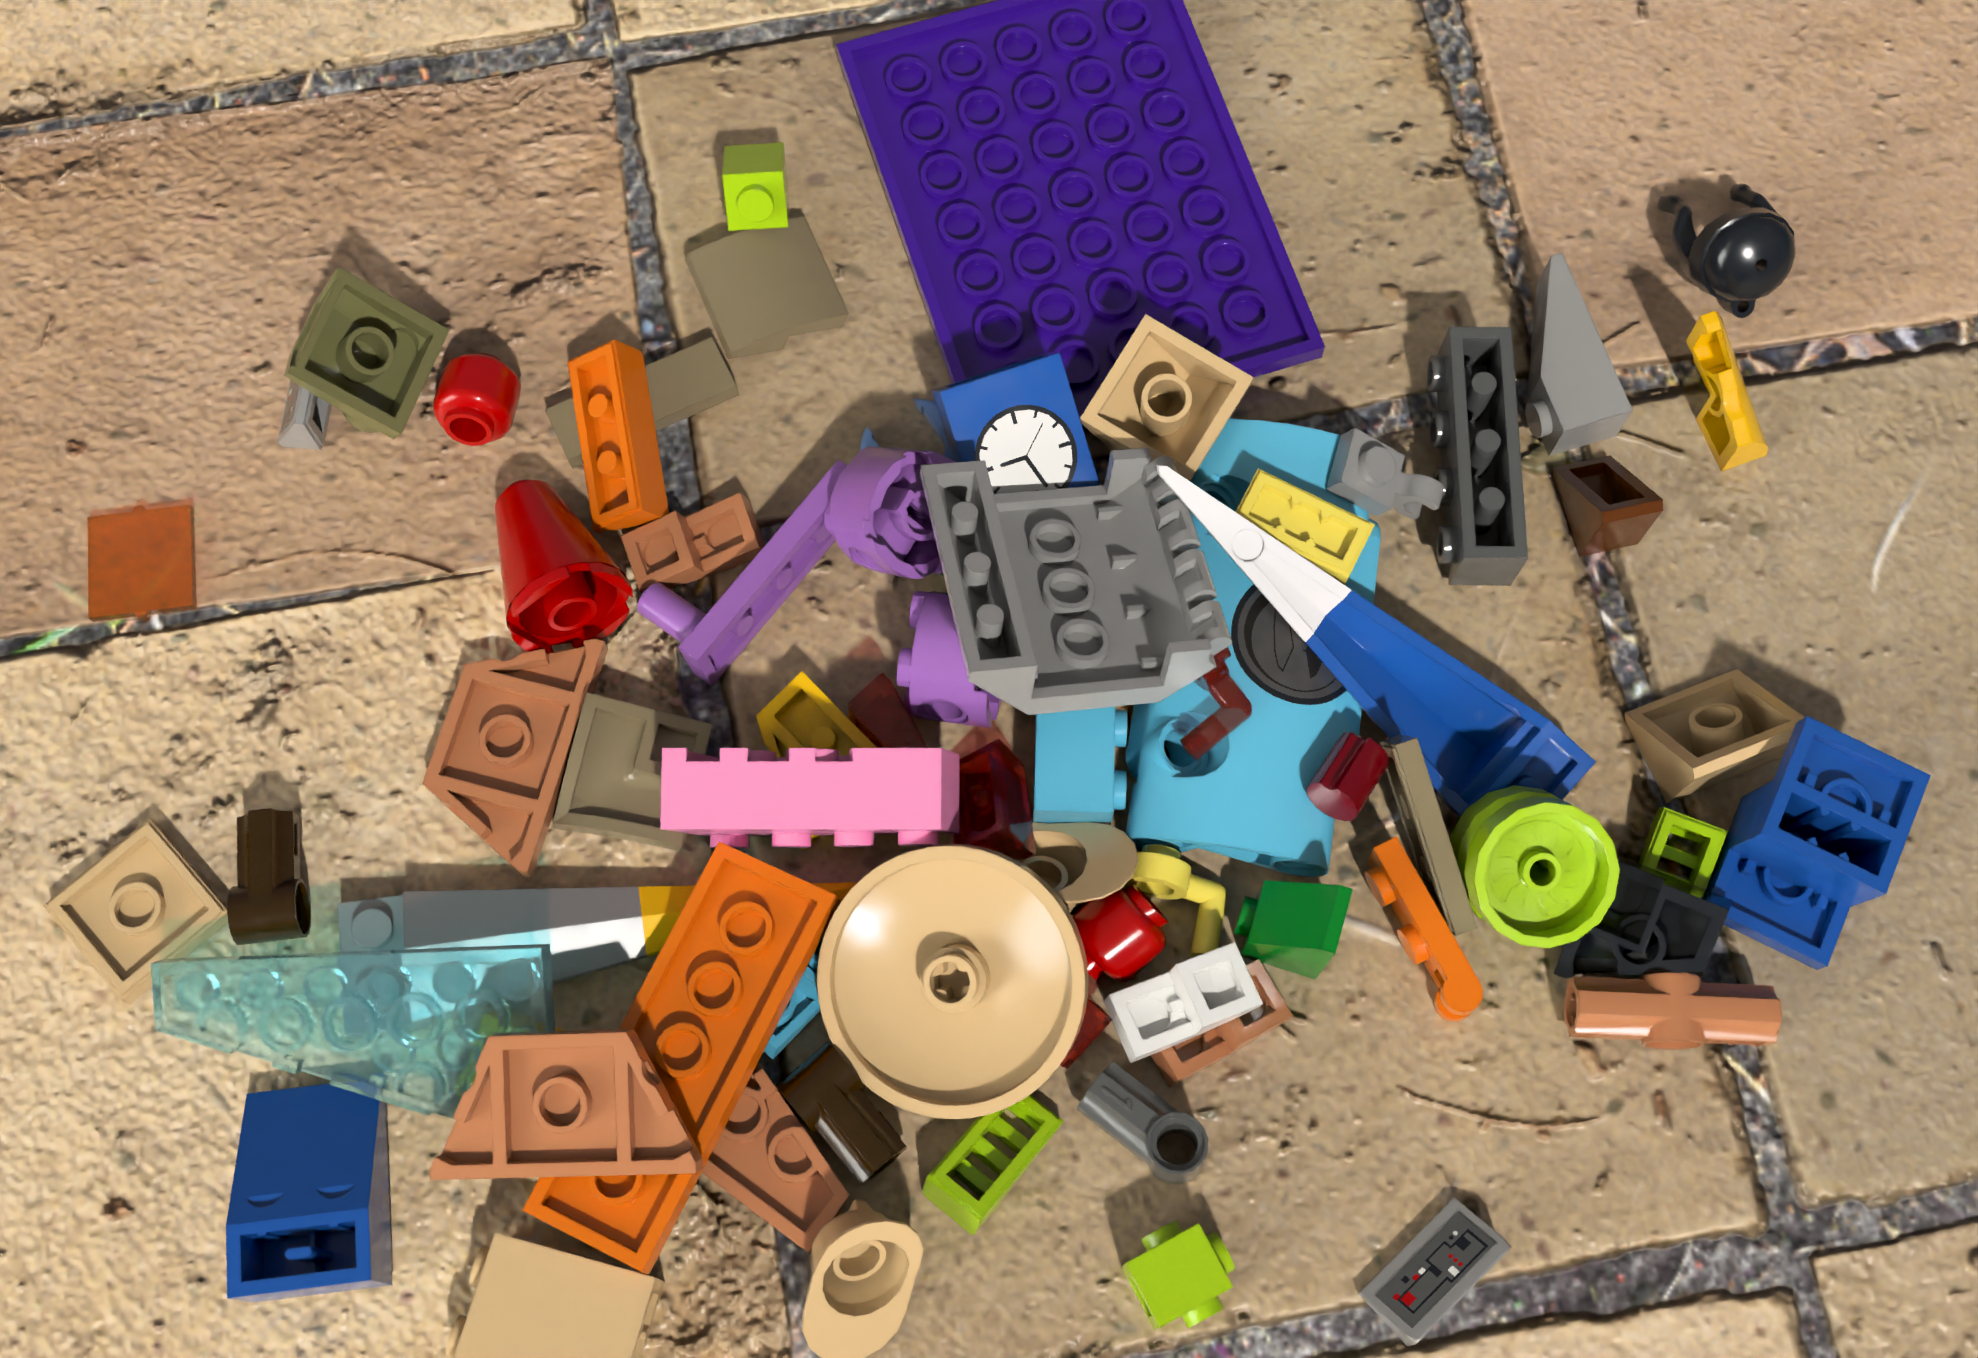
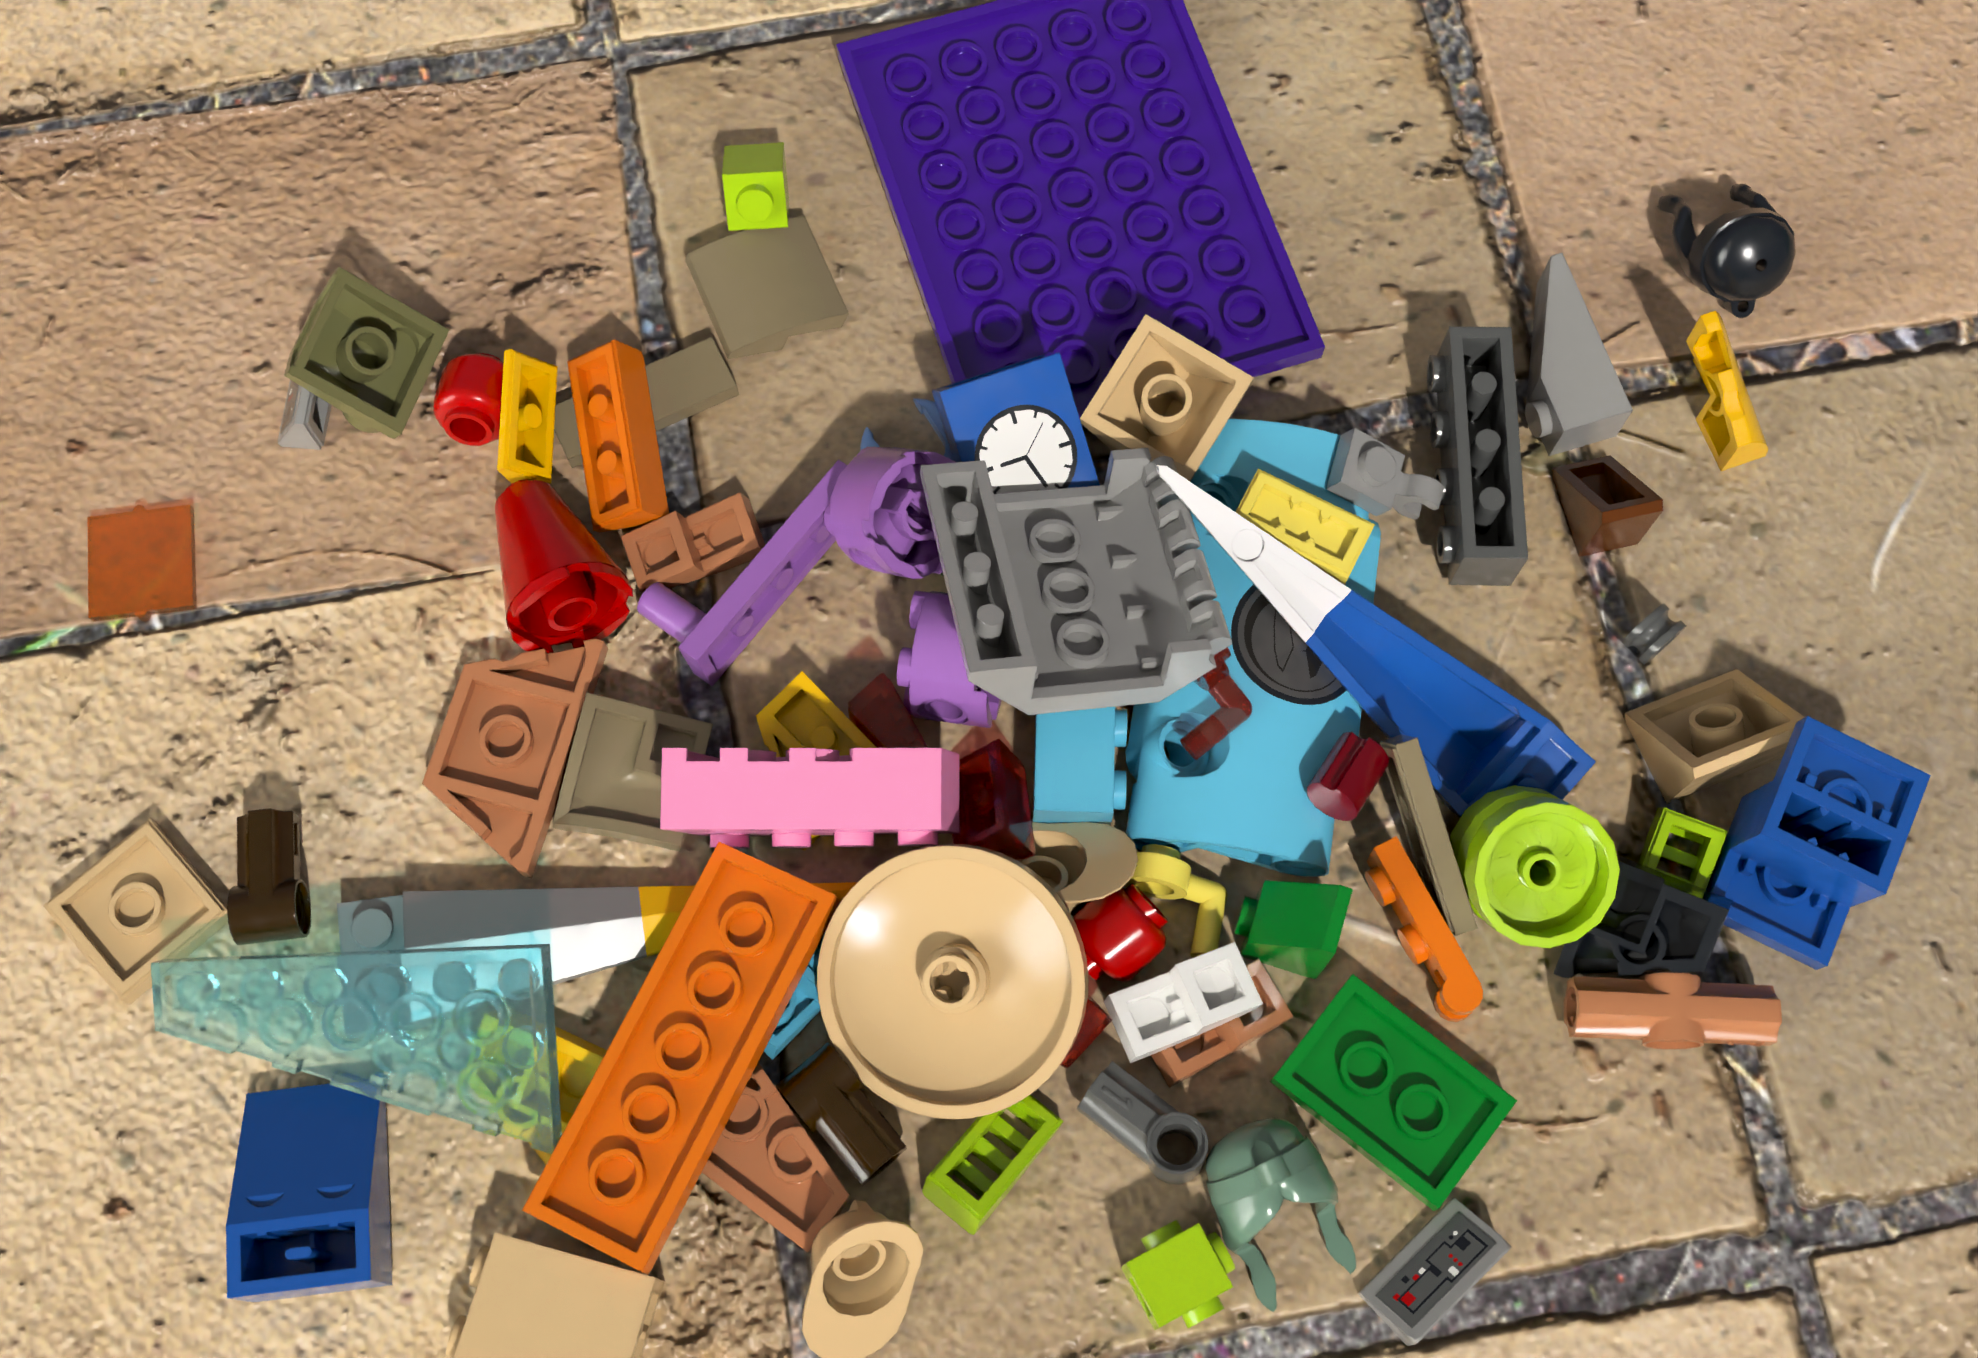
(527, 418): none -> yellow slope
(566, 1111): nougat wing -> none
(1252, 1176): none -> sand green hair
(1393, 1092): none -> green plate
(1654, 633): none -> dark grey bush

